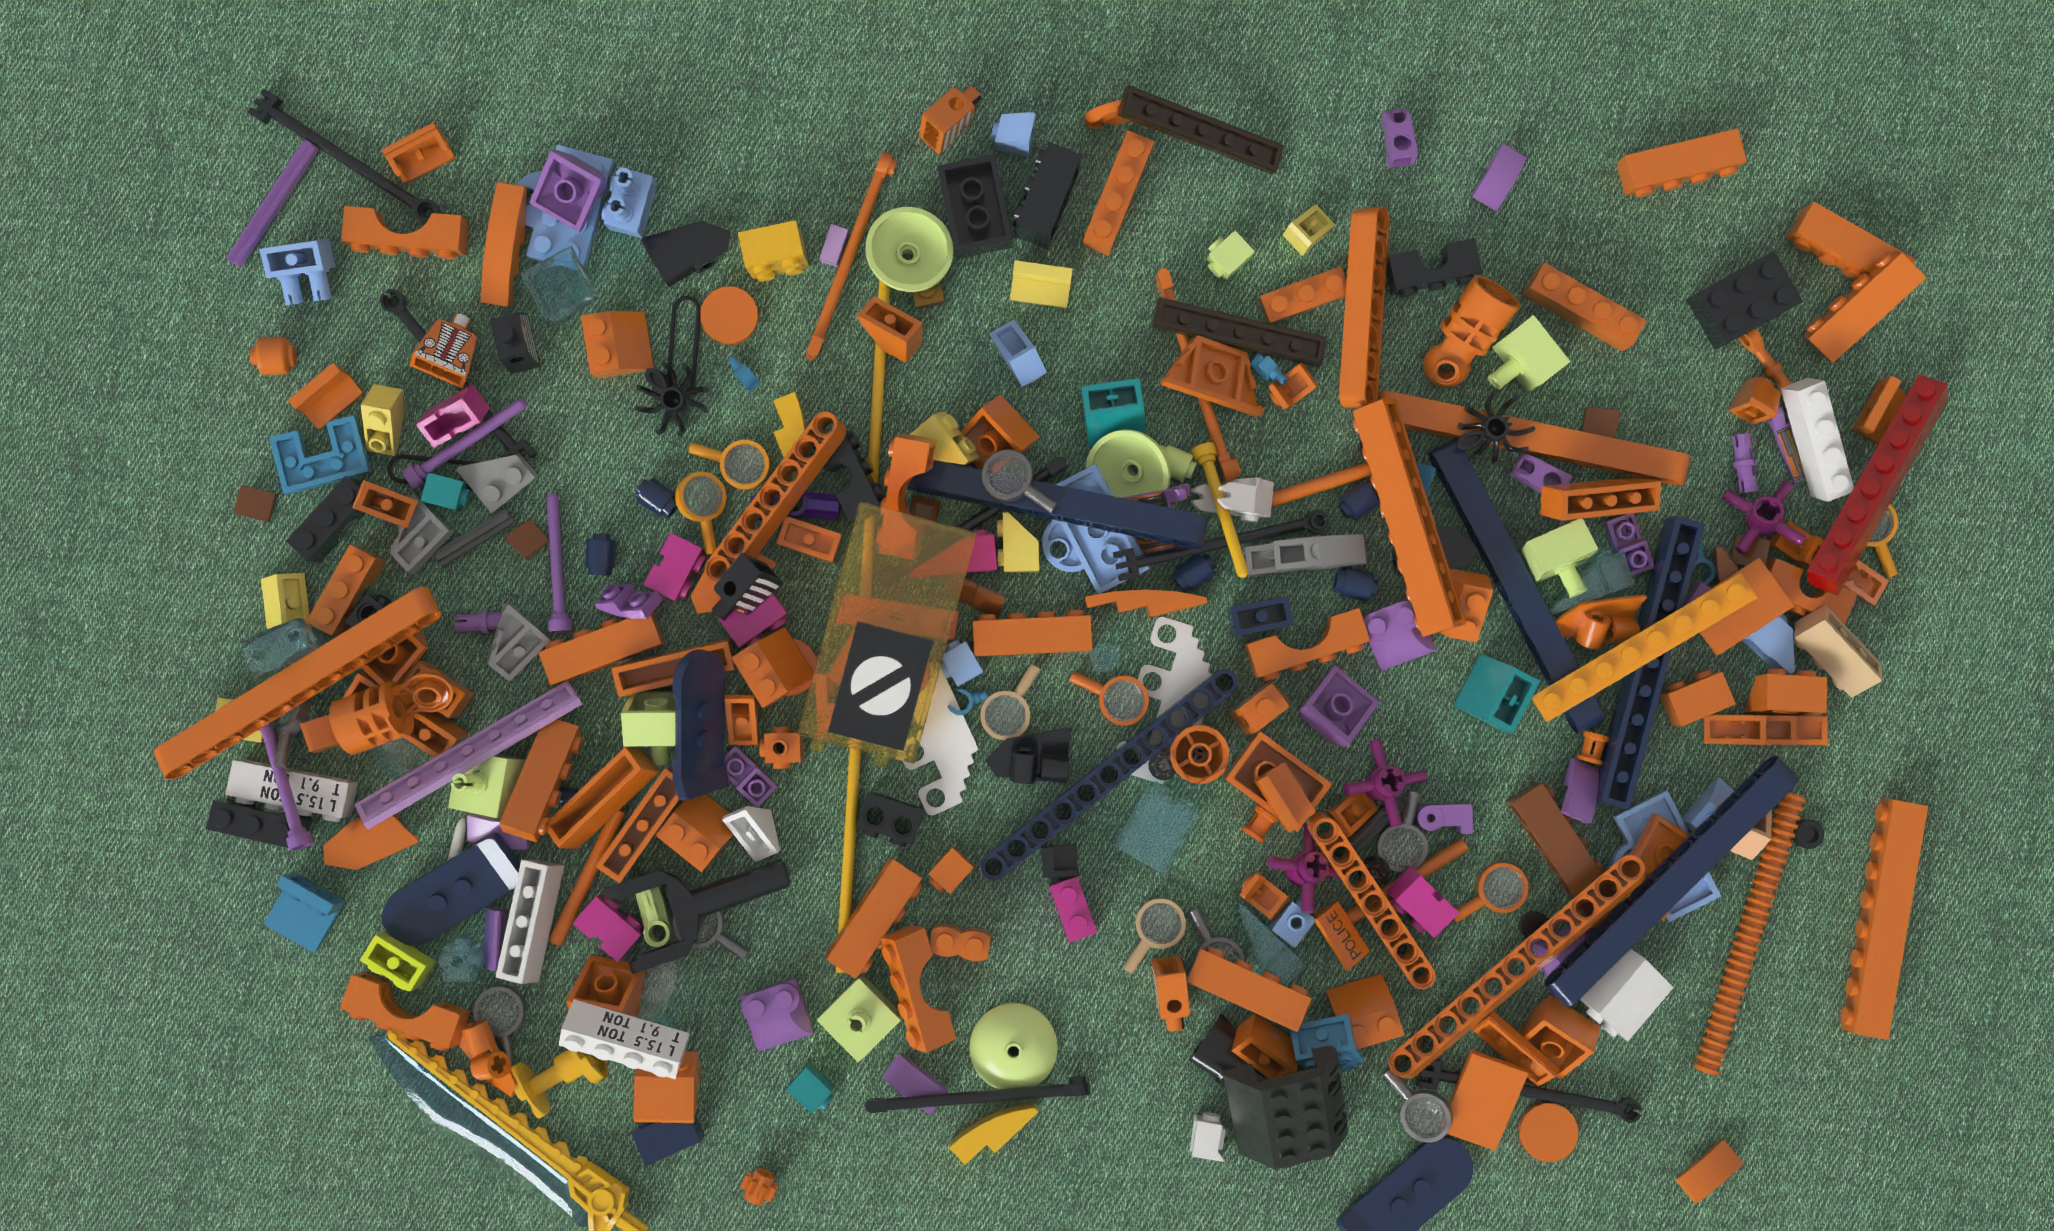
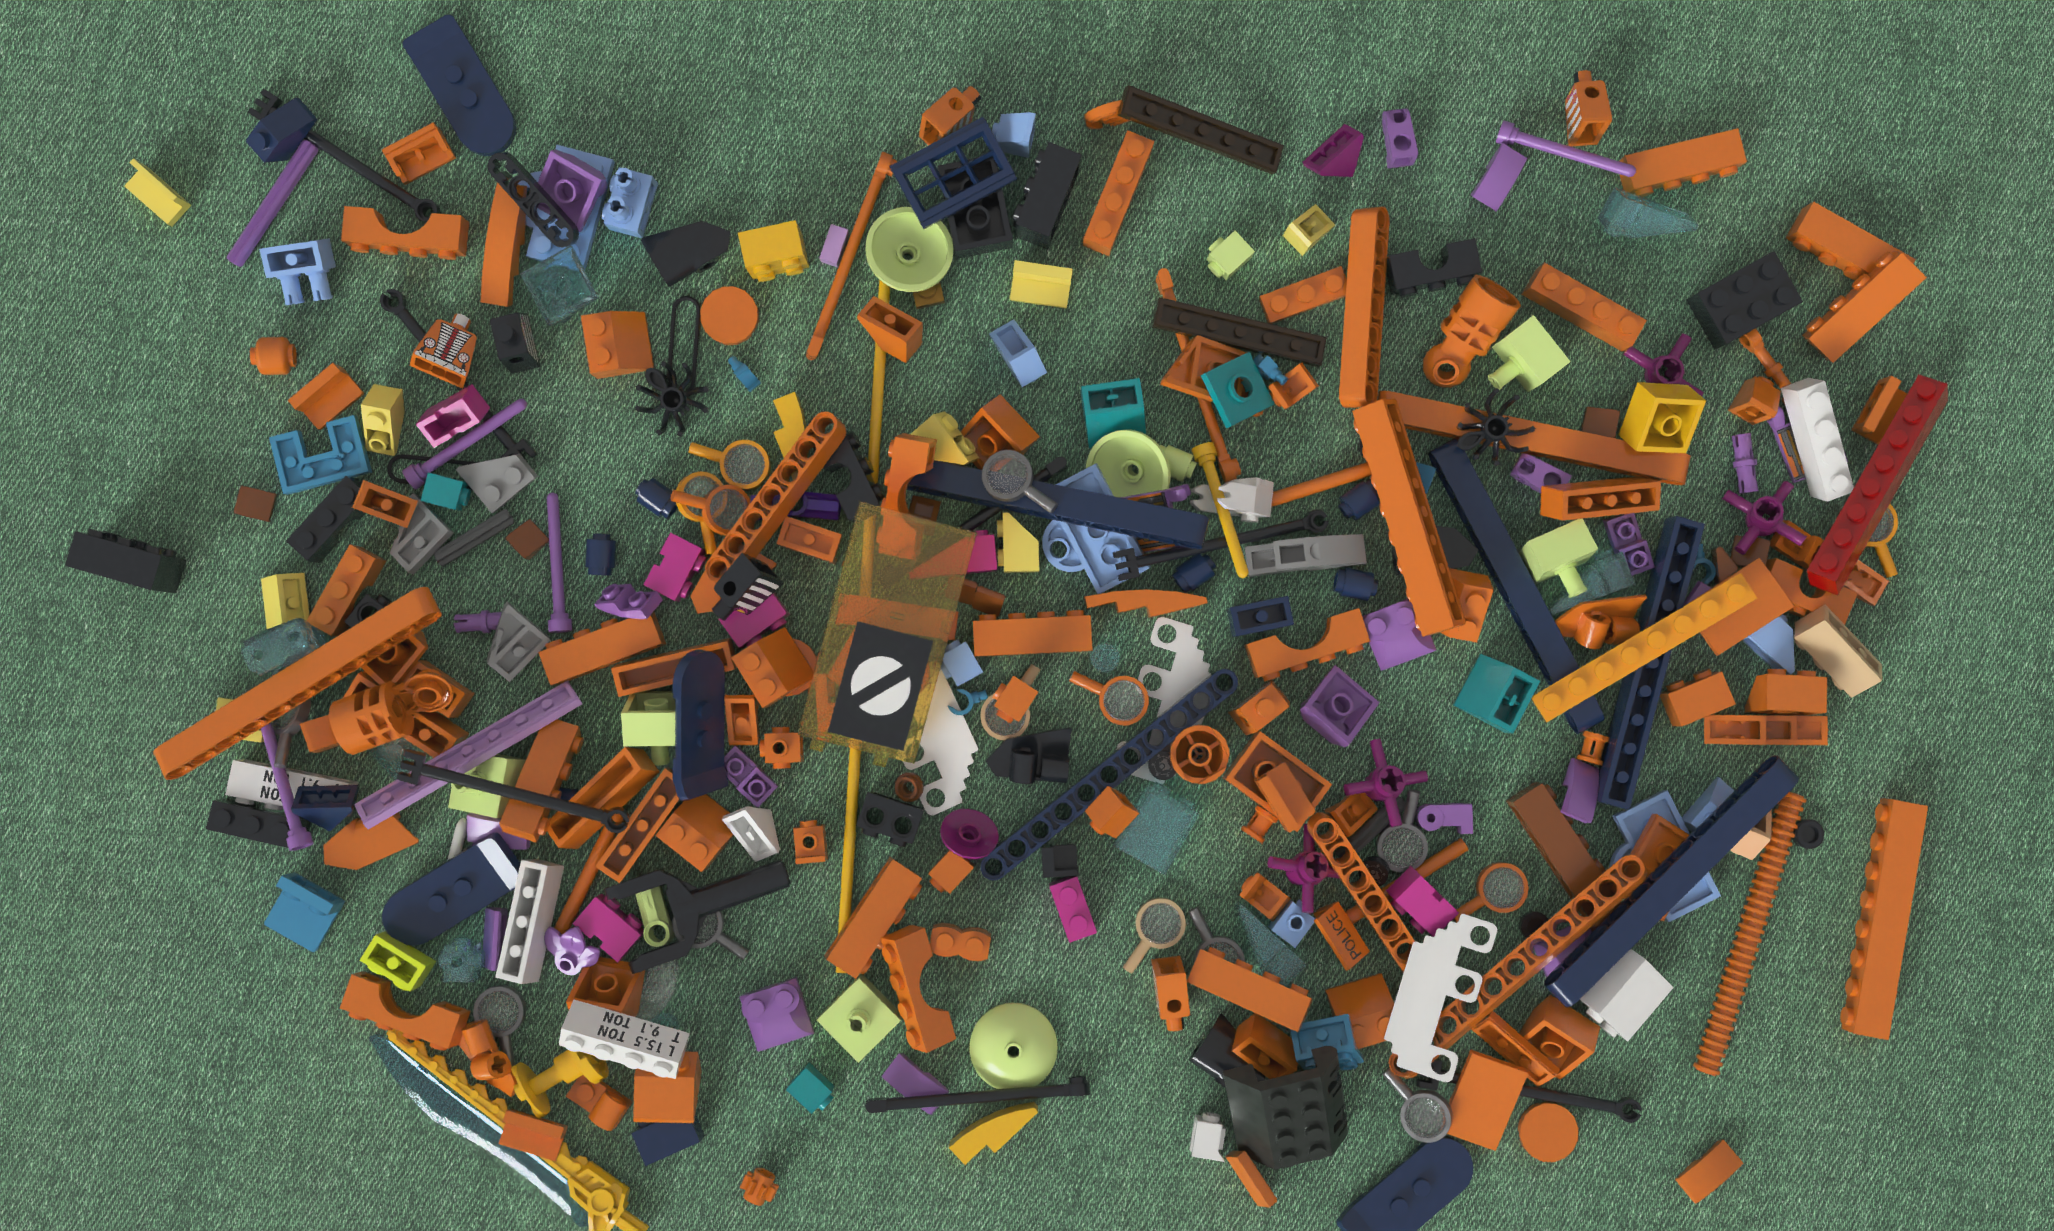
(126, 560): none -> black brick
(156, 194): none -> light yellow panel
(281, 131): none -> dark blue slope
(325, 804): none -> dark blue slope
(419, 768): none -> black hinge
(462, 86): none -> dark blue piece
(532, 1134): none -> orange panel
(536, 196): none -> black beam
(570, 950): none -> medium lavender plate
(602, 1102): none -> orange plate
(719, 508): none -> piece
(813, 854): none -> orange brick
(901, 787): none -> dark orange plate
(941, 148): none -> dark blue piece
(971, 825): none -> magenta dish
(1013, 699): none -> orange brick
(1111, 812): none -> orange brick
(1221, 388): none -> teal piece
(1251, 1178): none -> orange tile
(1337, 154): none -> magenta slope
(1422, 992): none -> white piece
(1509, 135): none -> medium lavender piece
(1587, 110): none -> orange torso
(1640, 217): none -> clear light blue slope
(1662, 417): none -> yellow brick
(1672, 362): none -> magenta bar

